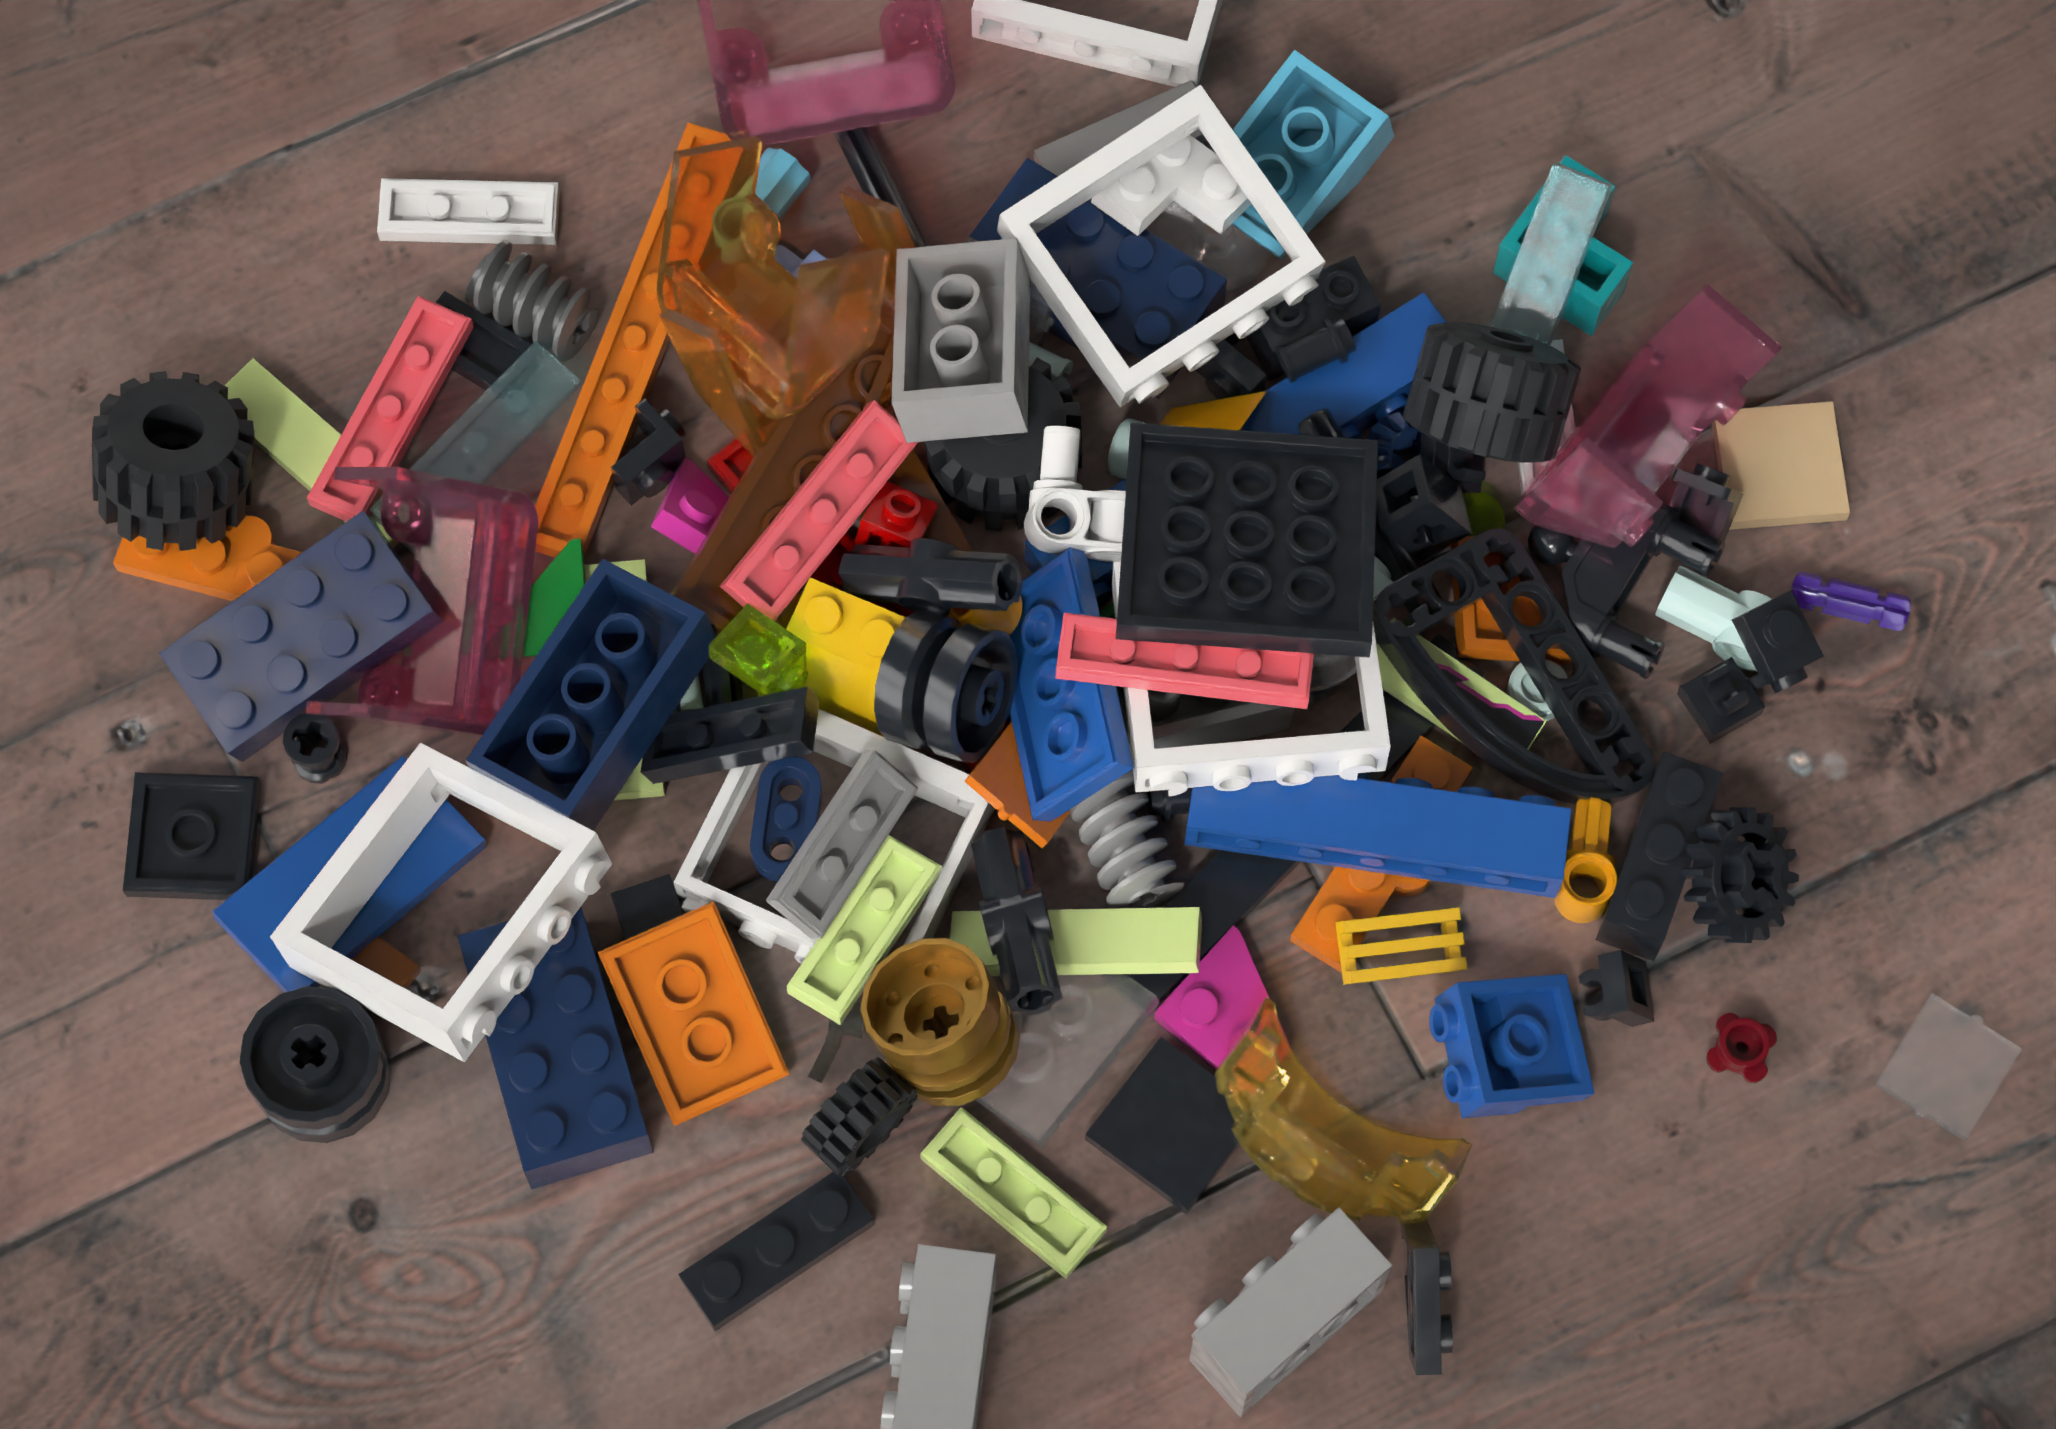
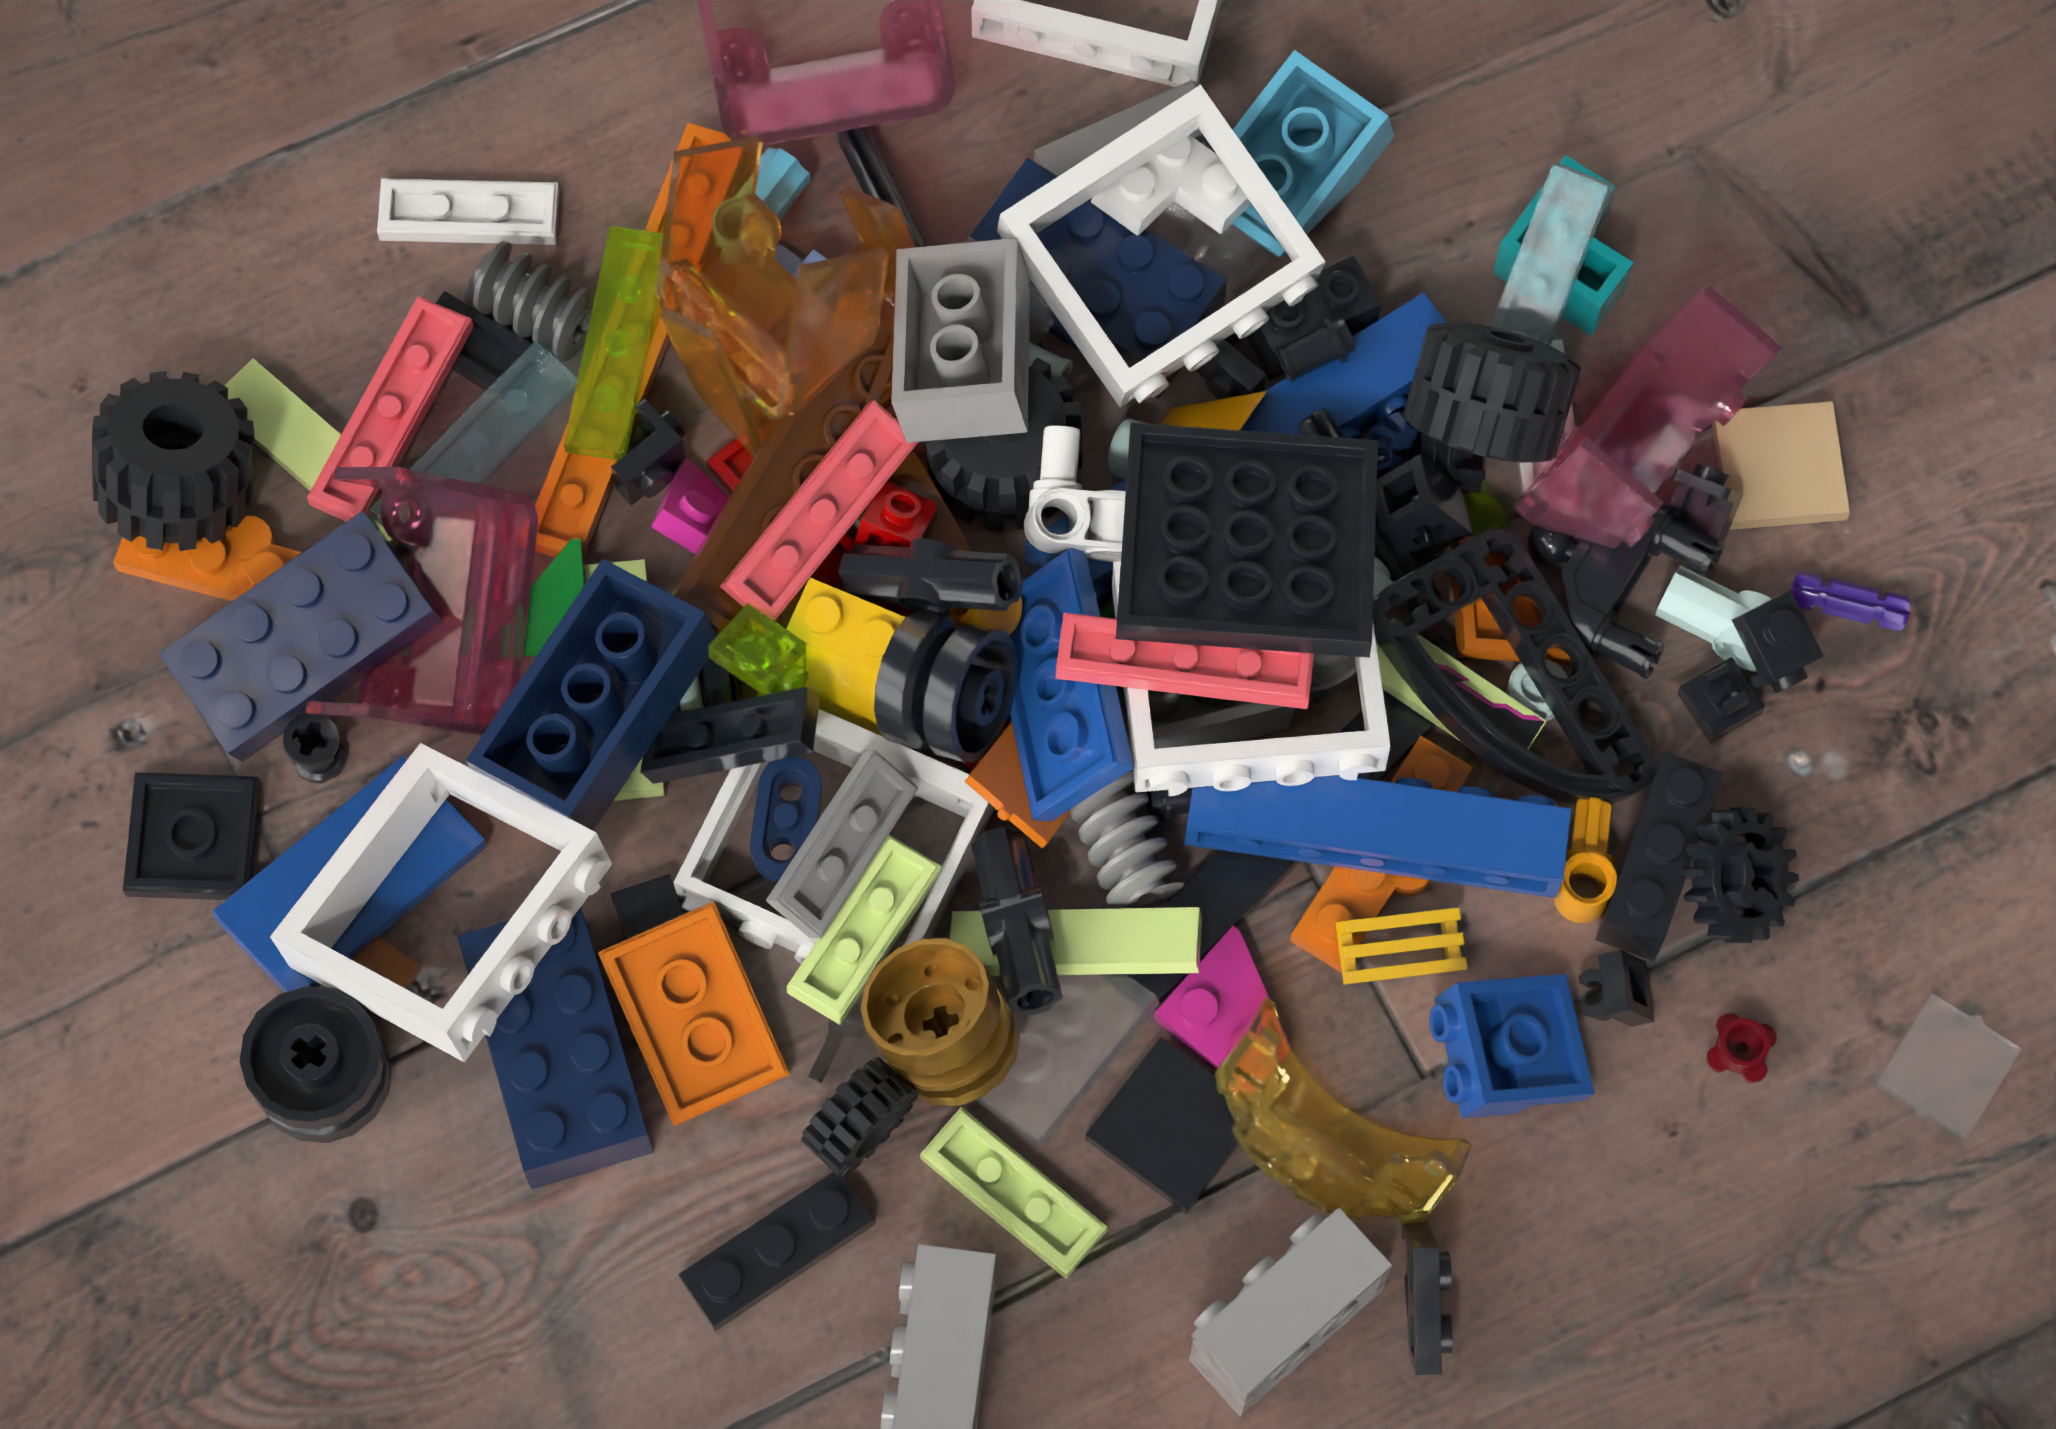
(615, 345): none -> clear neon green tile

